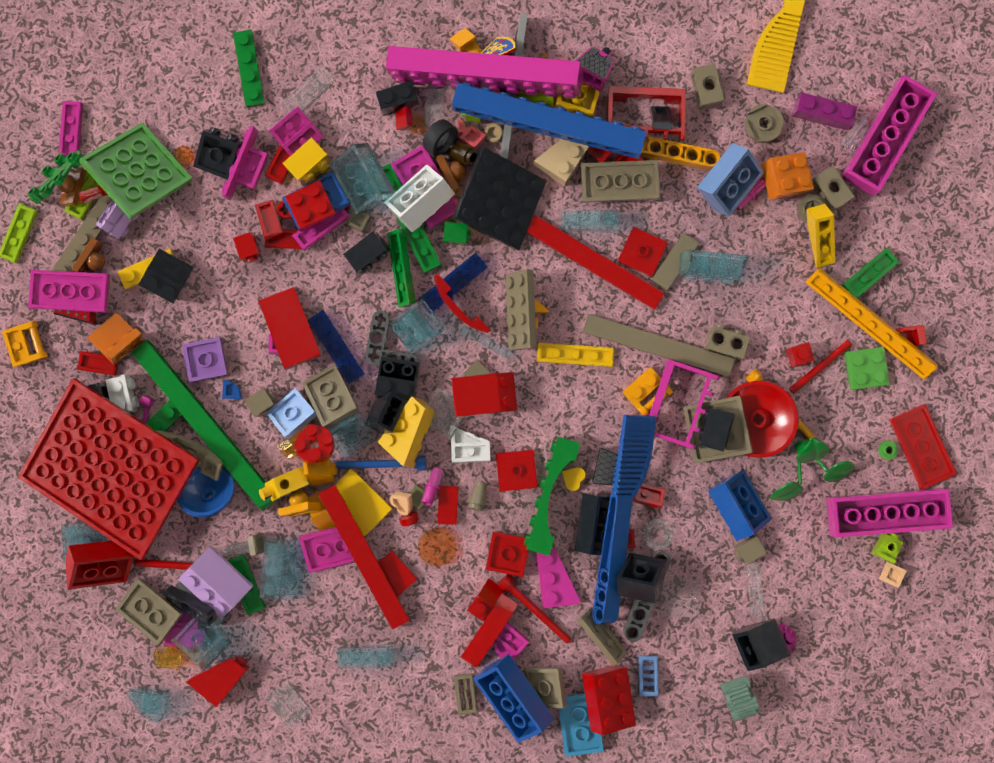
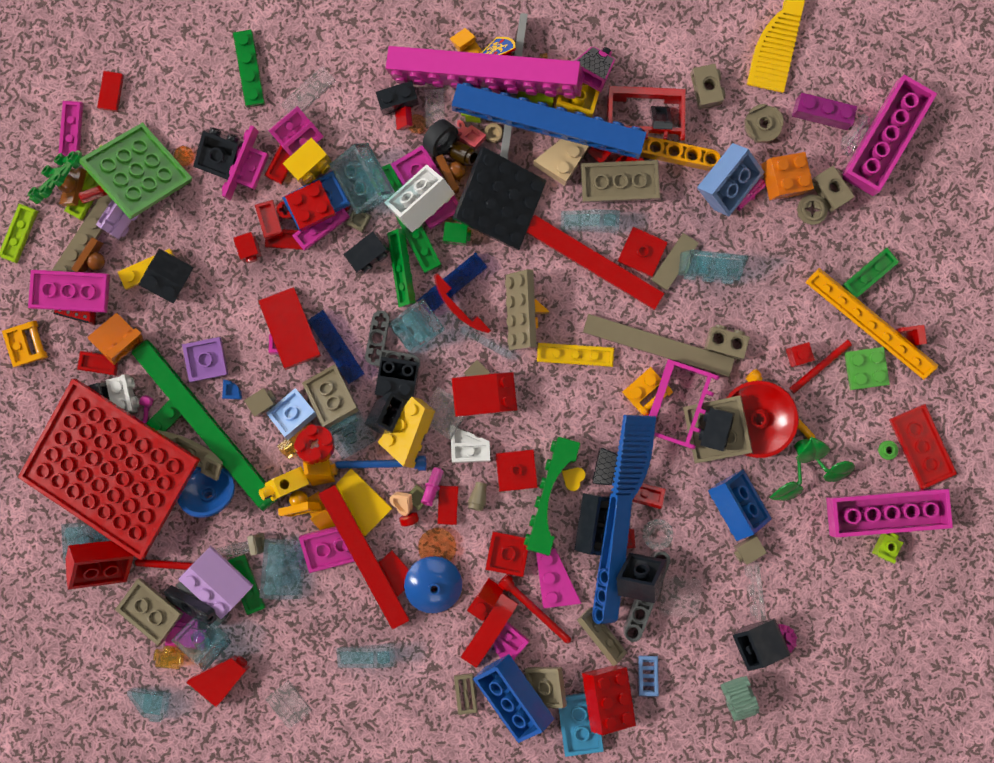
(110, 91): none -> red tile
(428, 573): none -> blue dish
(822, 234): yellow slope -> none
(892, 574): light nougat plate -> none

